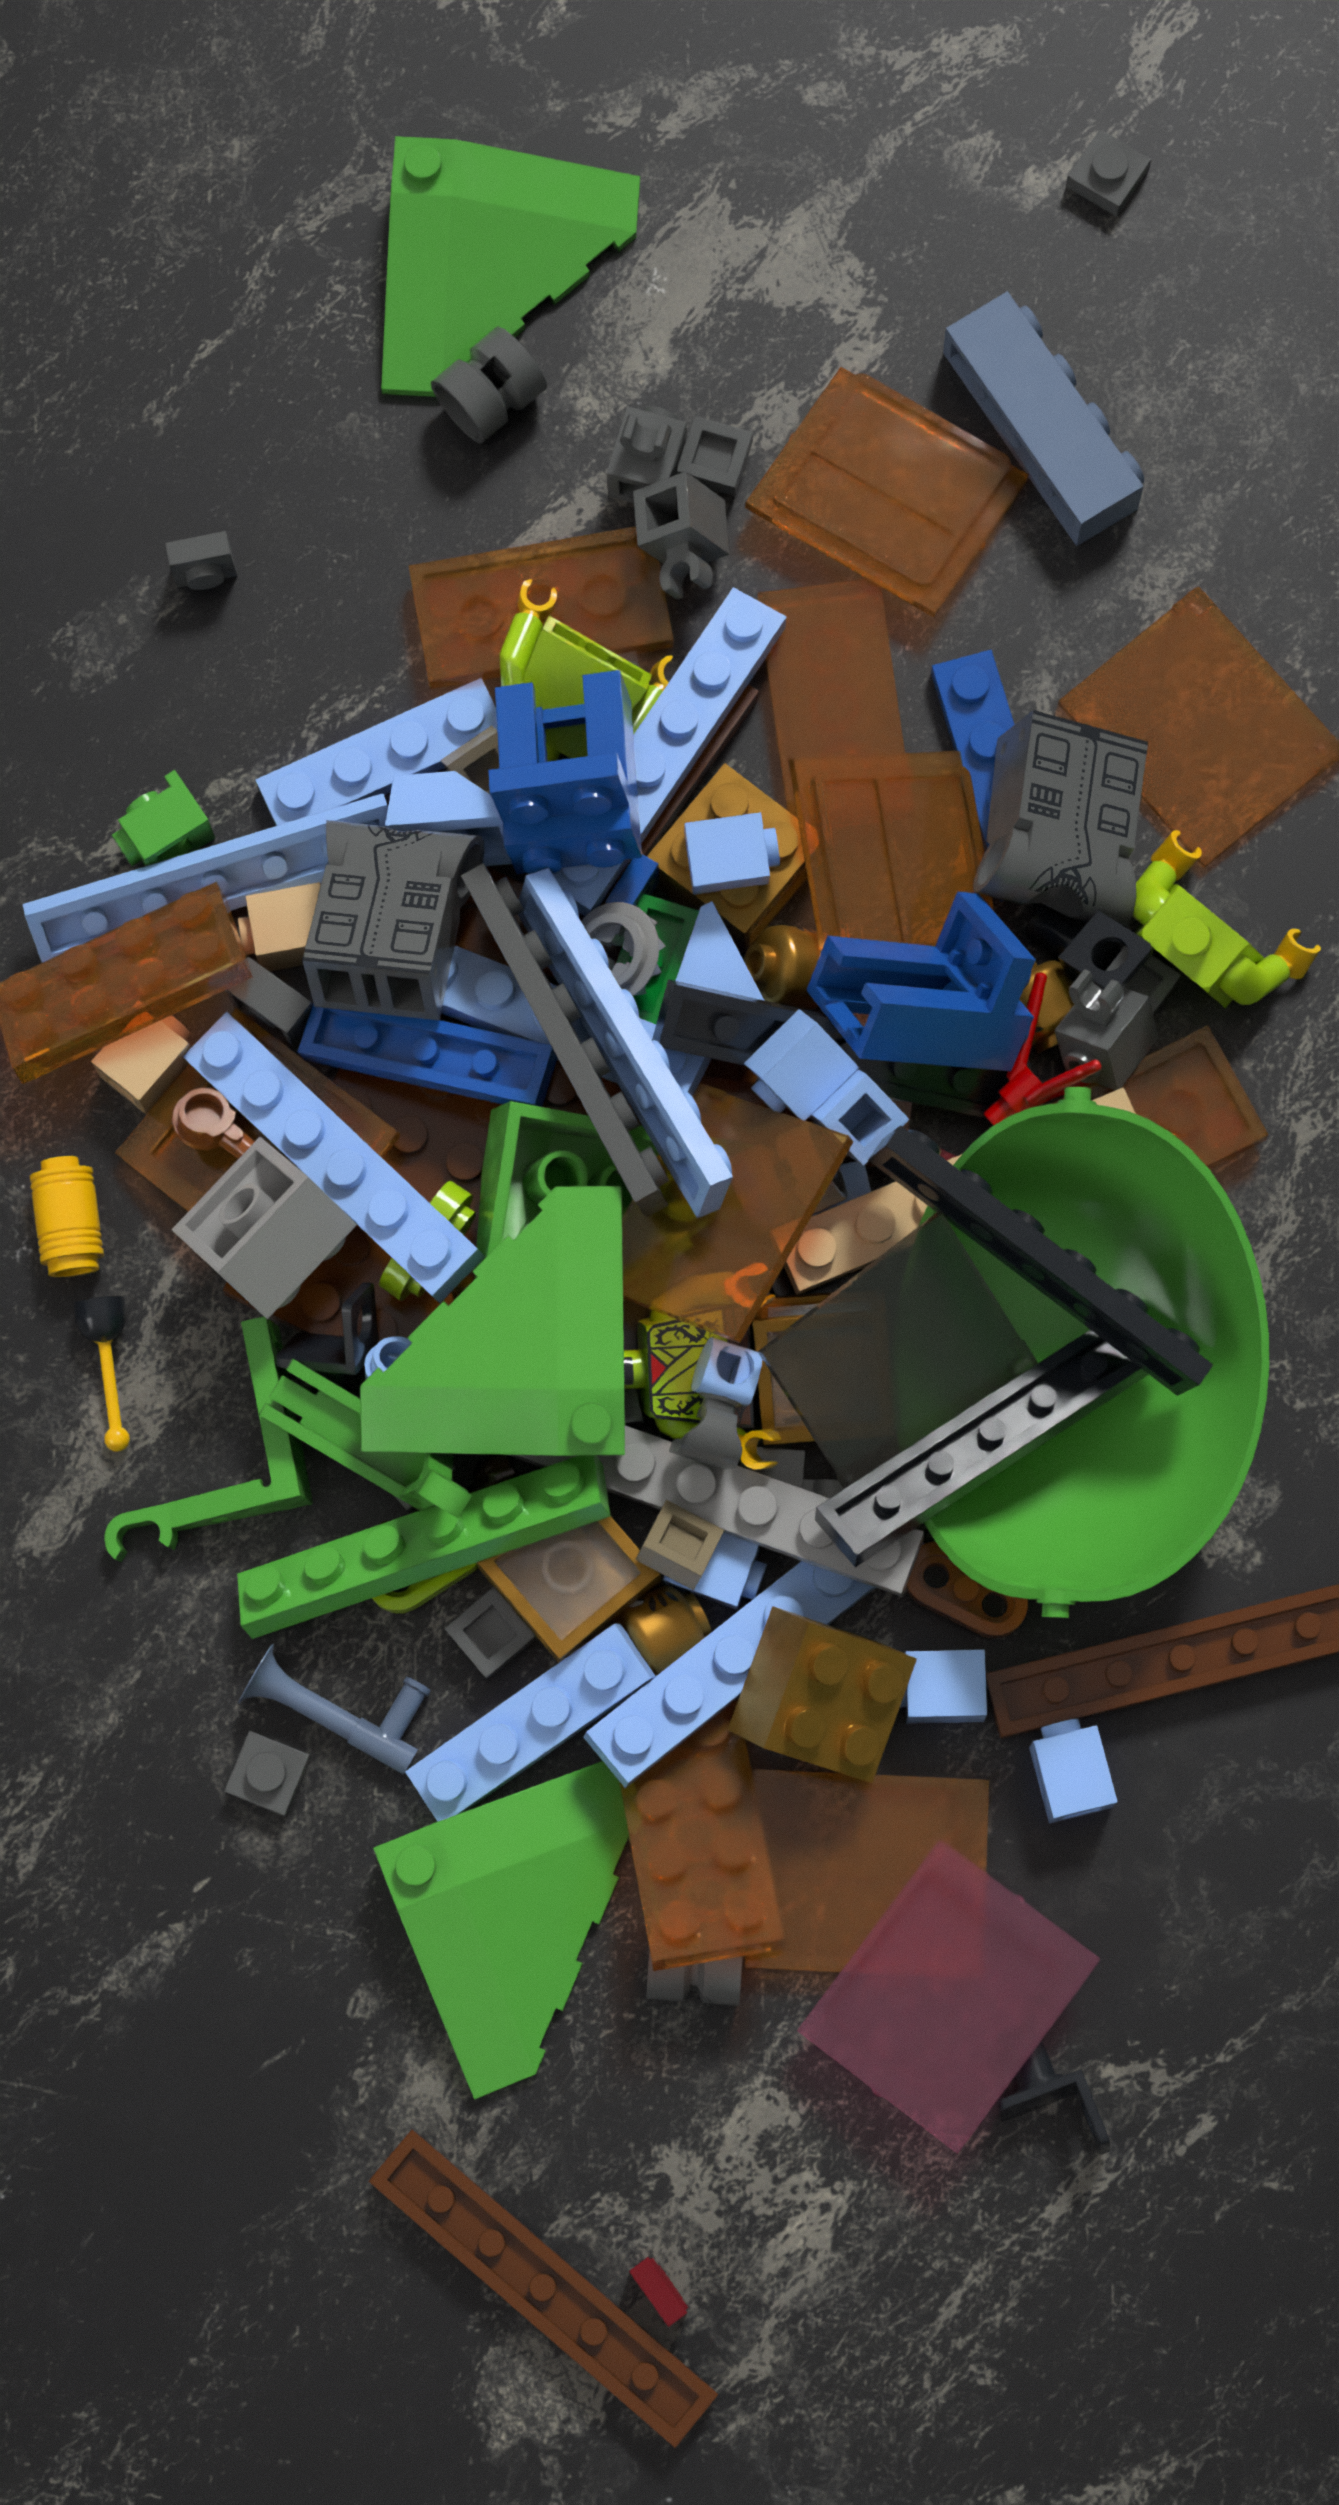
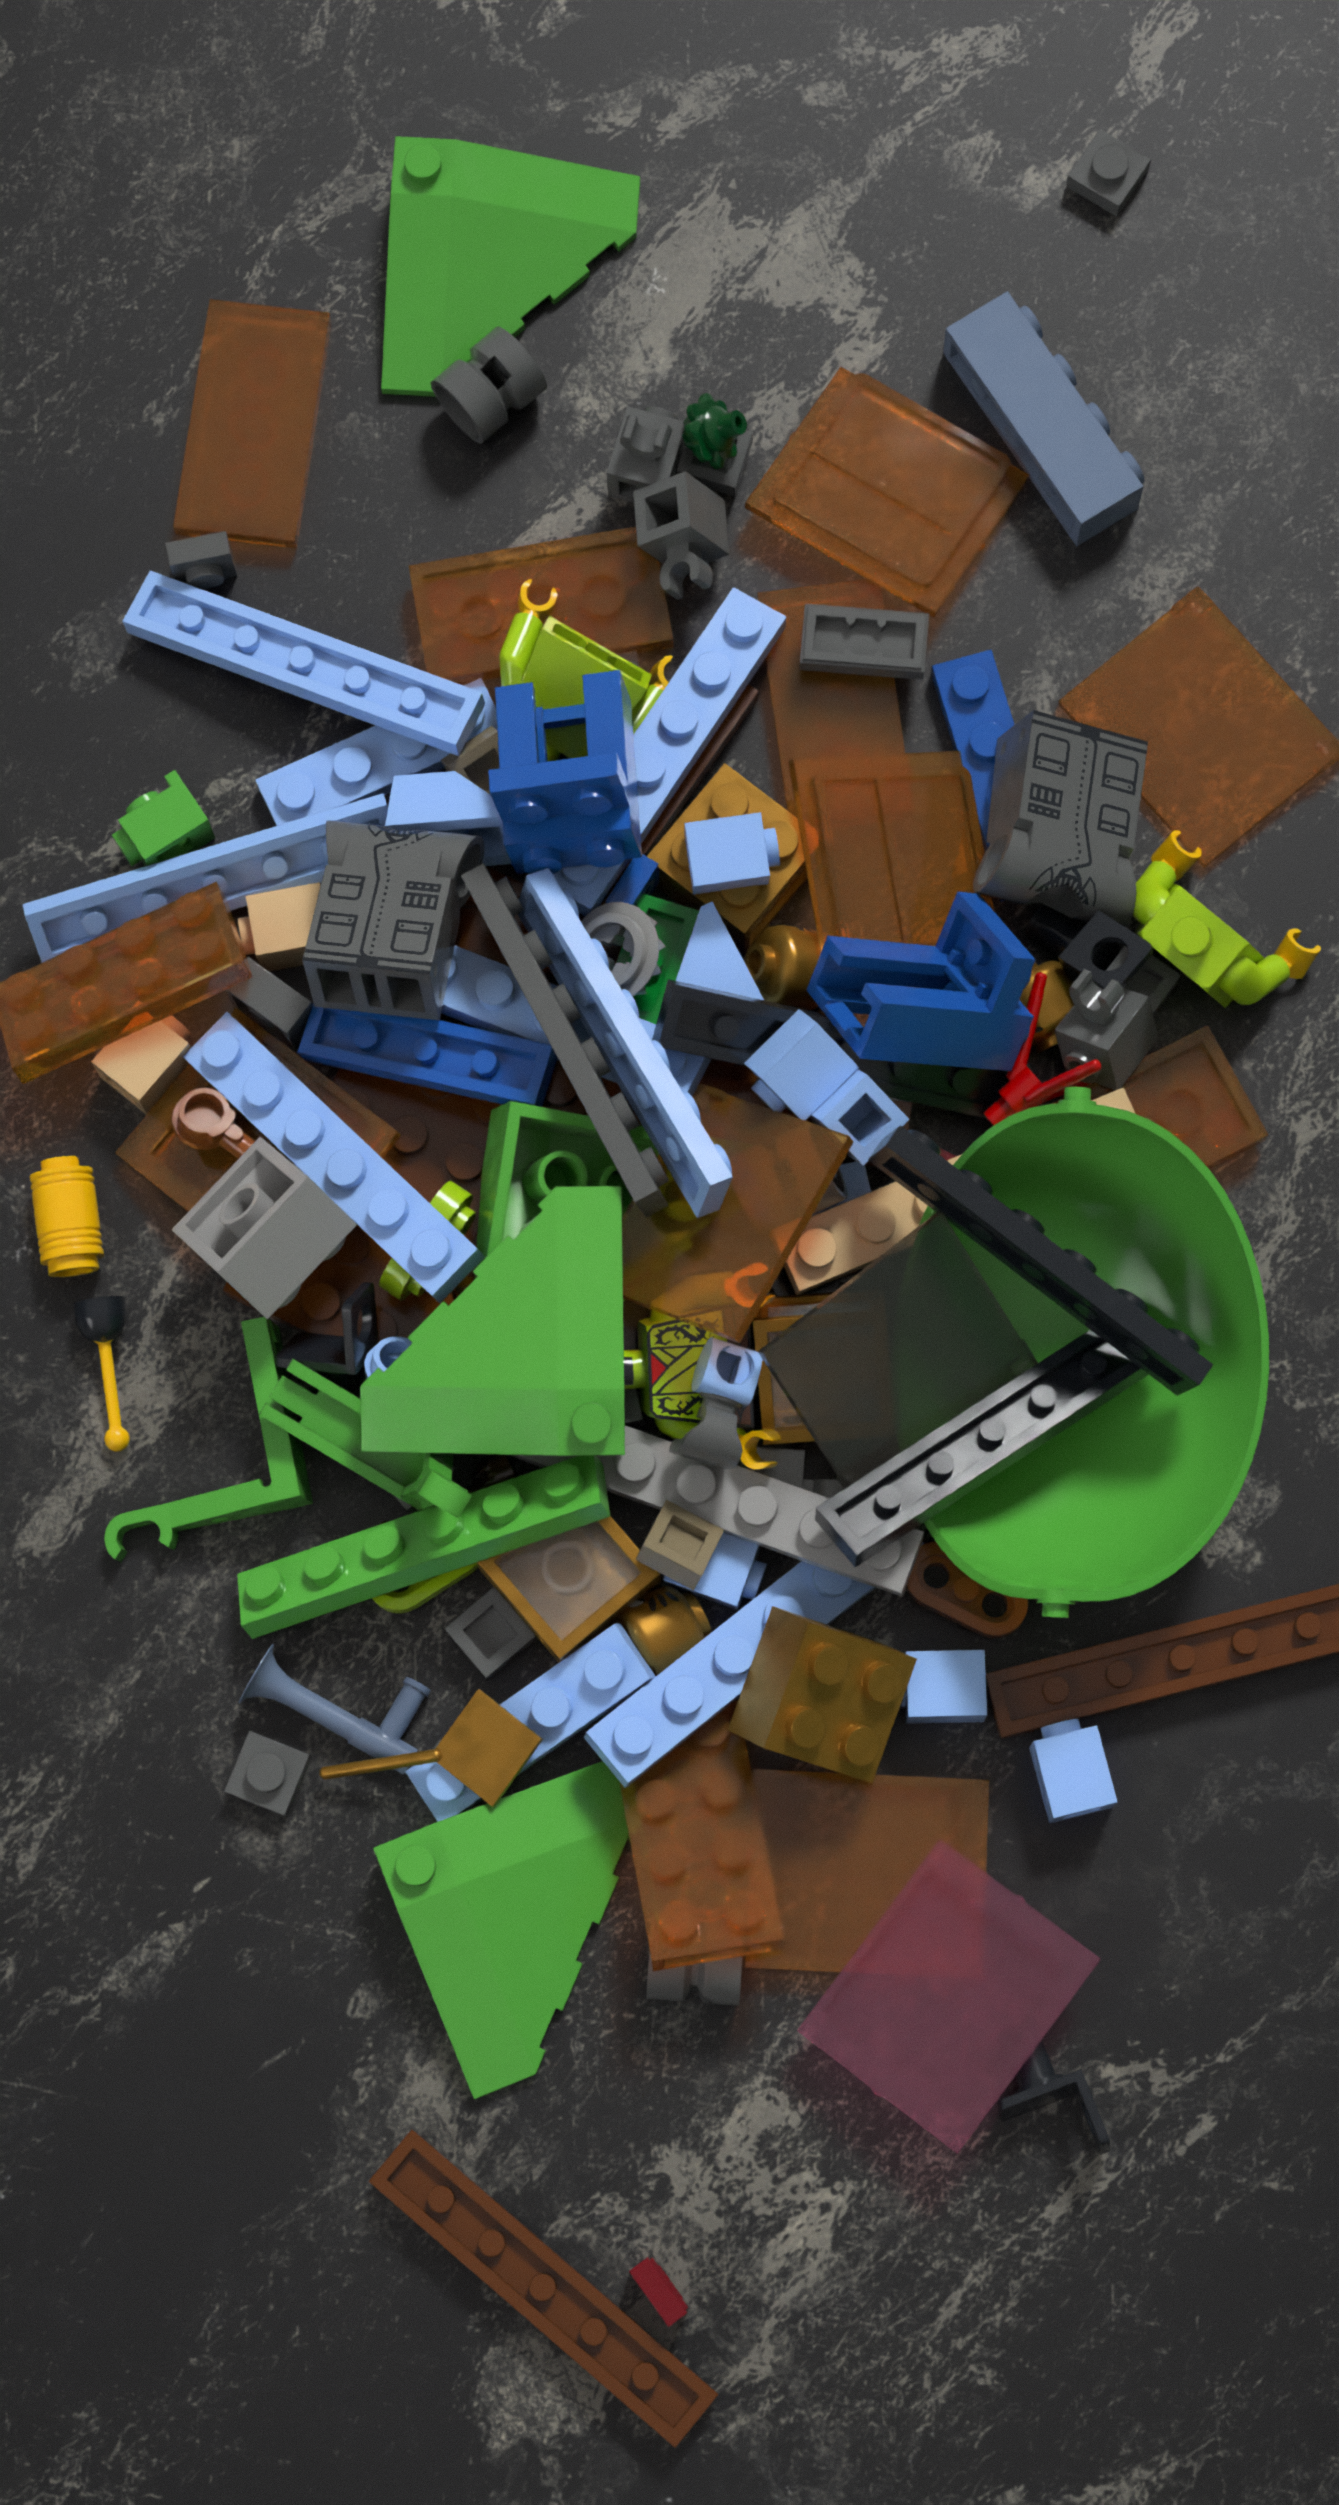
(252, 423): none -> clear orange tile
(304, 663): none -> light blue plate
(480, 1749): none -> pearl gold piece
(712, 430): none -> dark green plant
(864, 641): none -> dark grey plate

